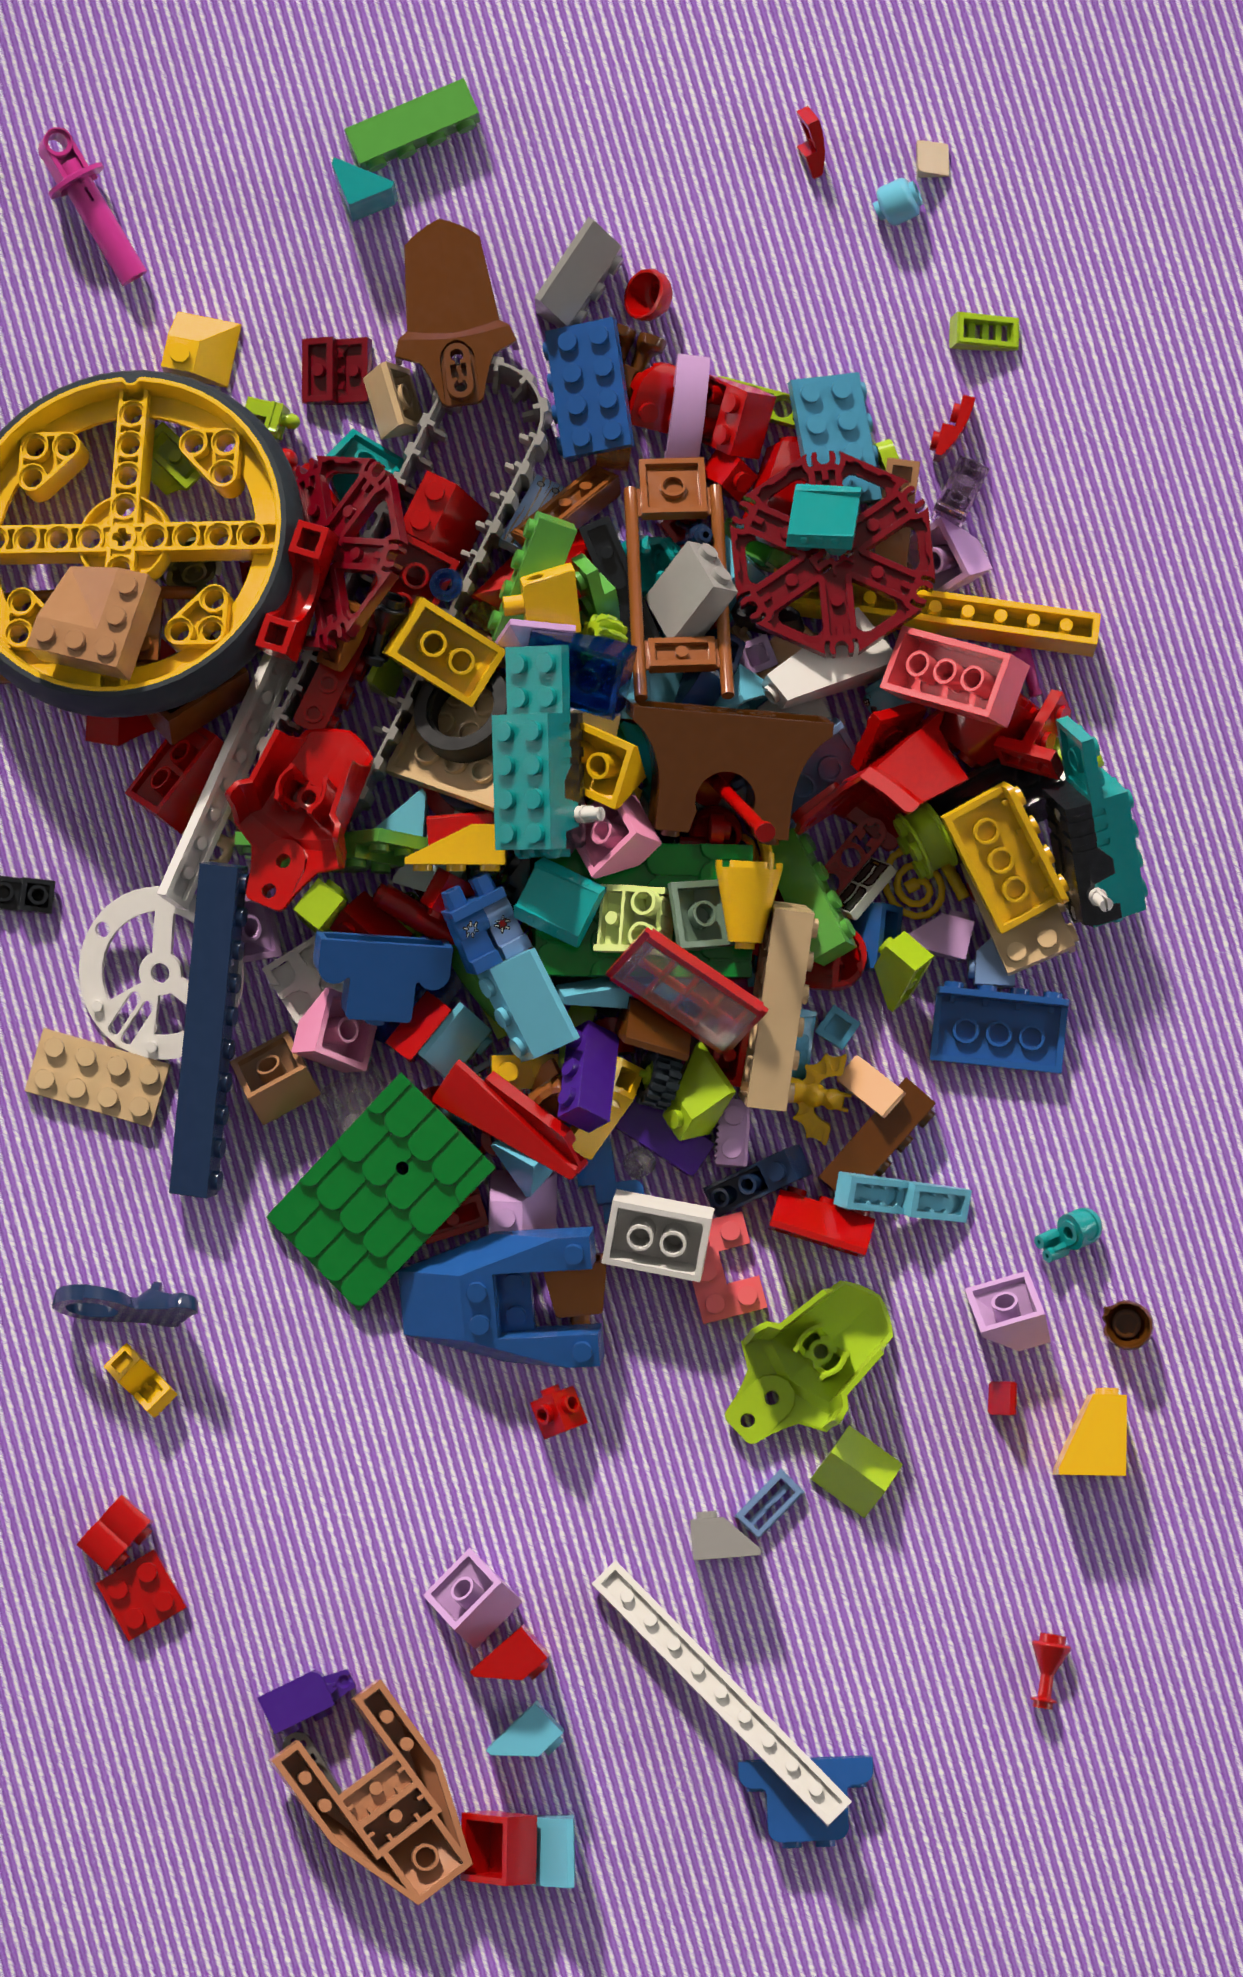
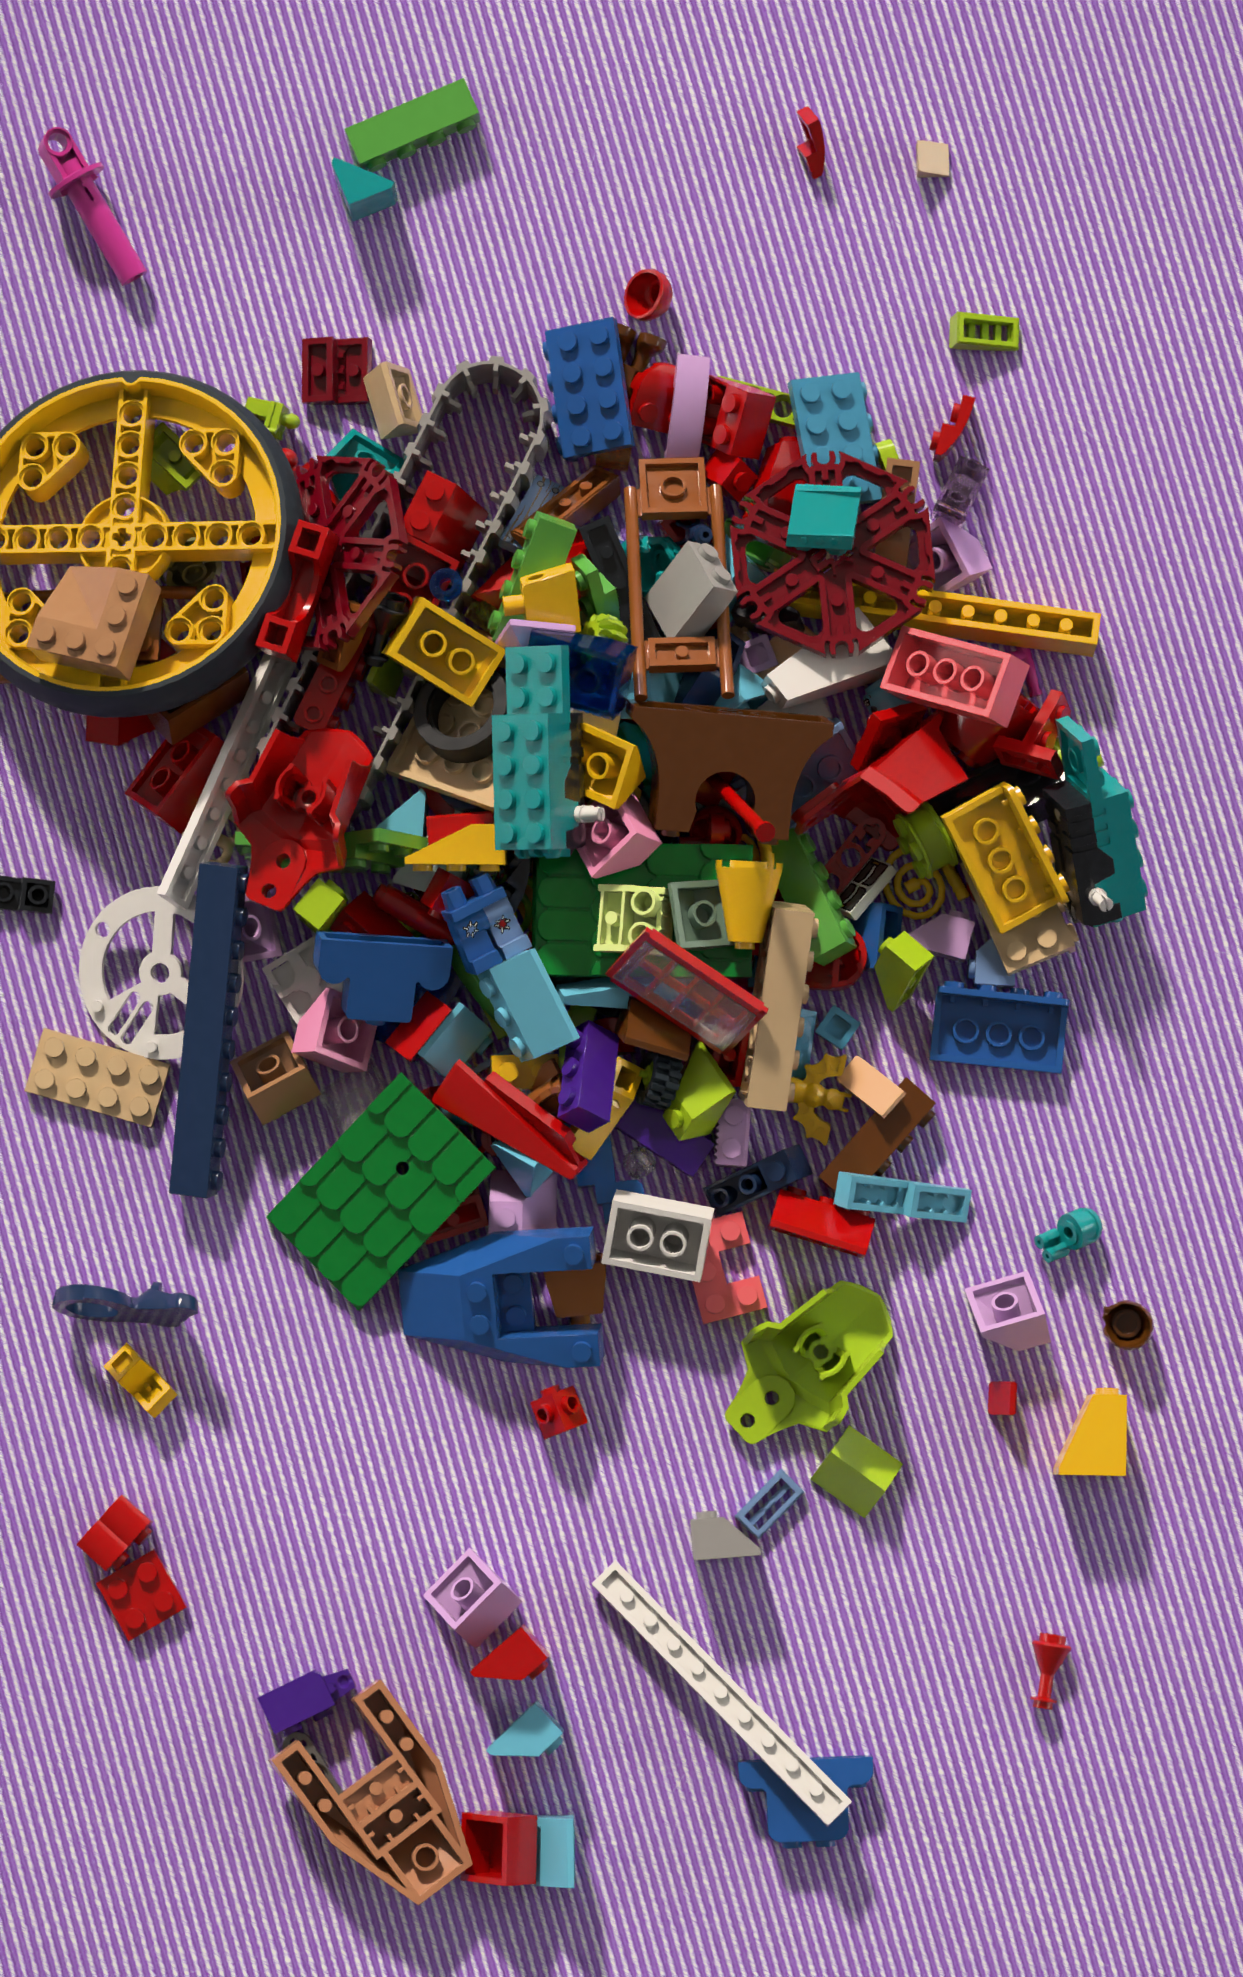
(201, 348): yellow slope -> none
(451, 312): reddish brown piece -> none
(559, 902): teal slope -> none
(579, 276): light grey slope -> none
(898, 201): medium azure head -> none

